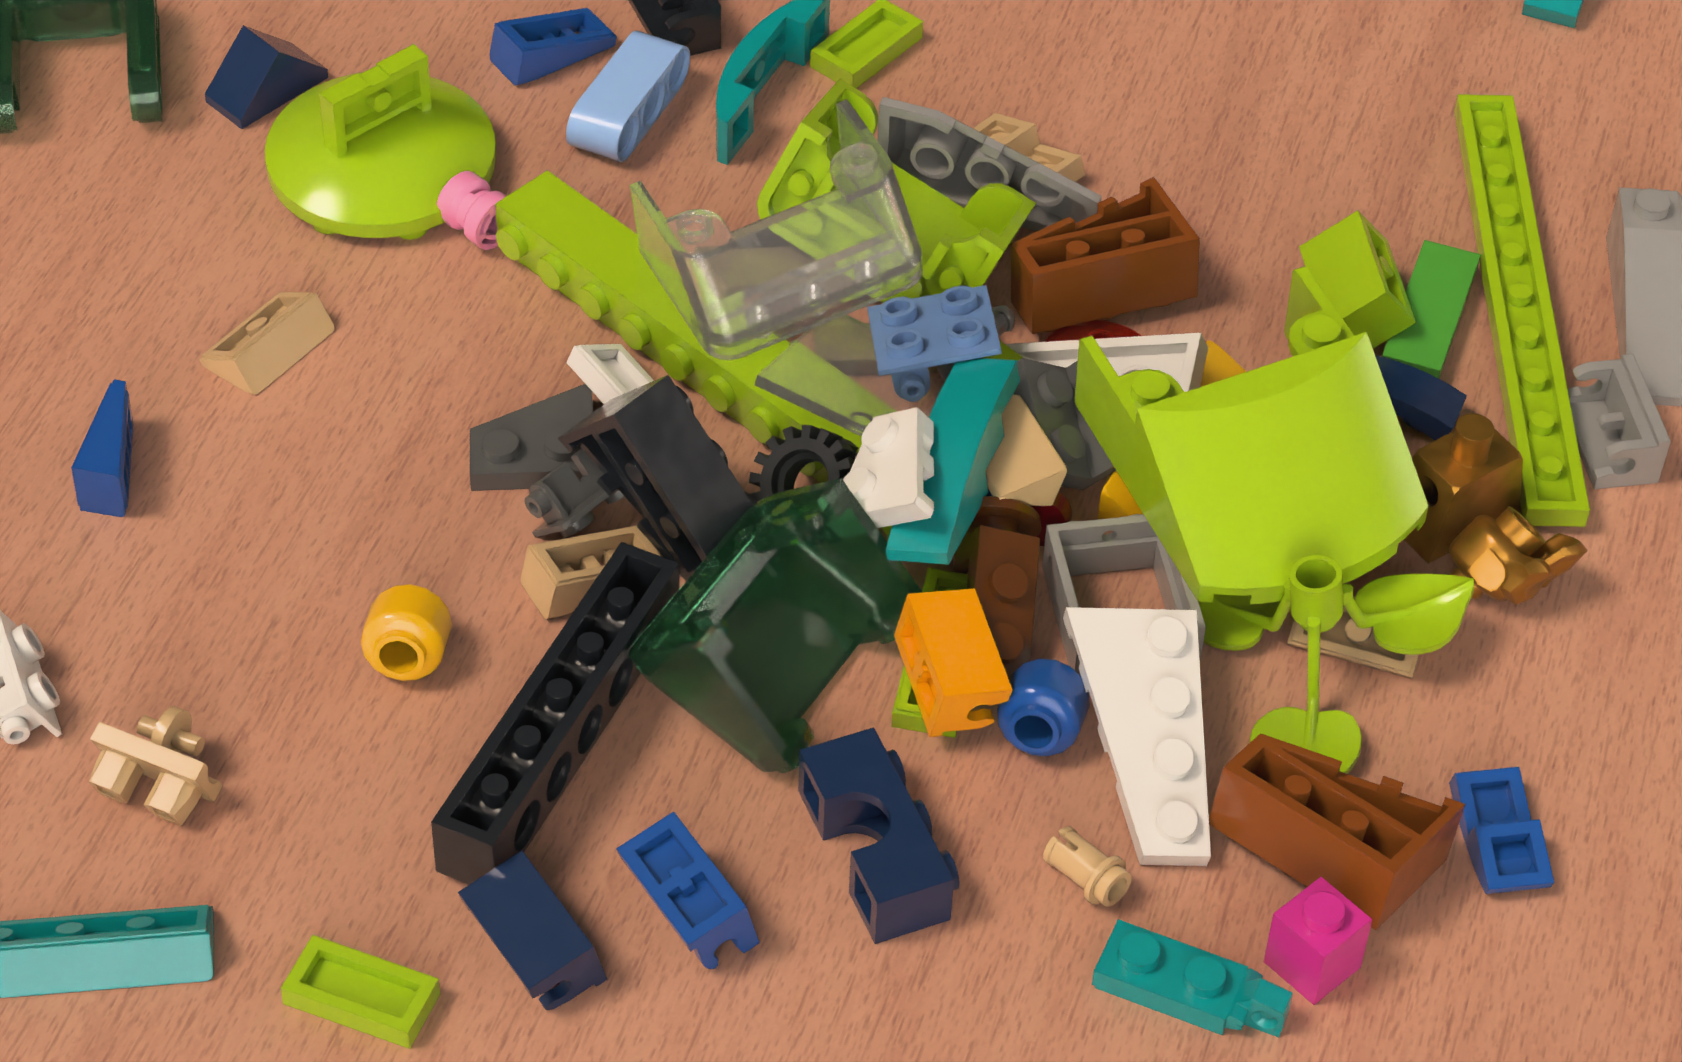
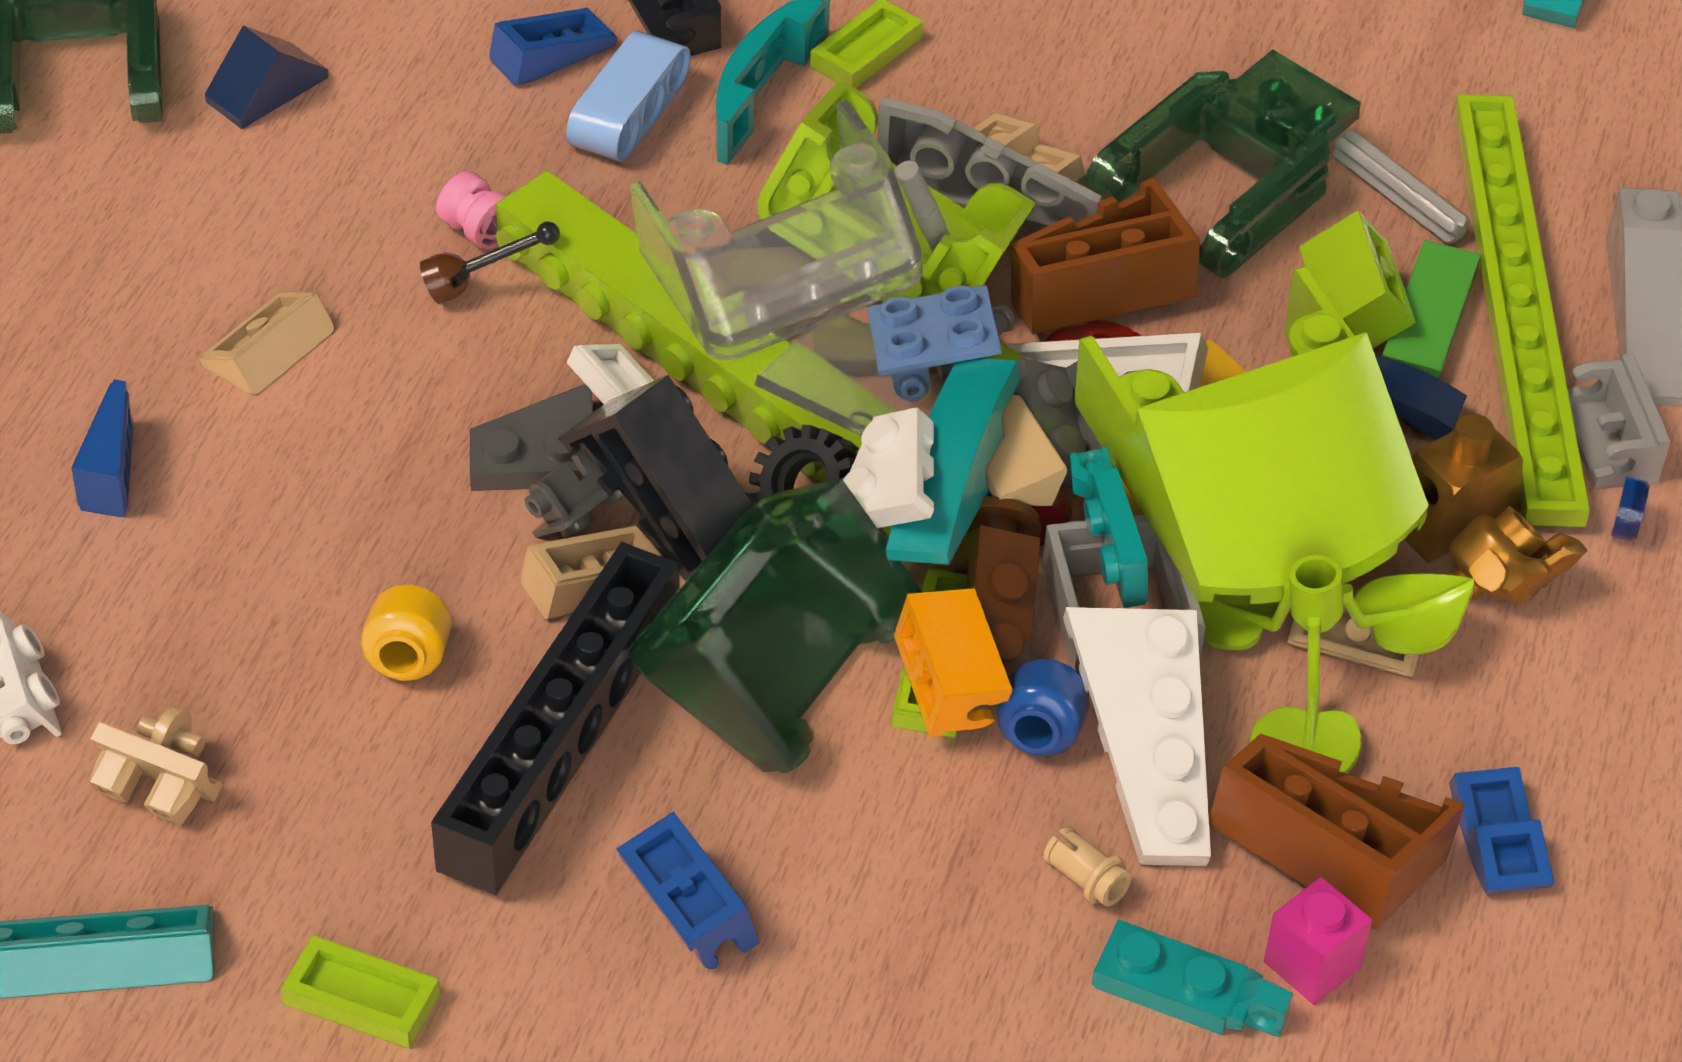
(377, 149): lime bracket -> none
(449, 275): none -> hinge
(534, 932): dark blue hinge -> none
(862, 790): dark blue arch -> none
(922, 203): none -> light grey piece
(1111, 517): none -> teal hinge
(1266, 121): none -> clear green plate
(1401, 187): none -> light grey axle
(1630, 508): none -> clear blue tile

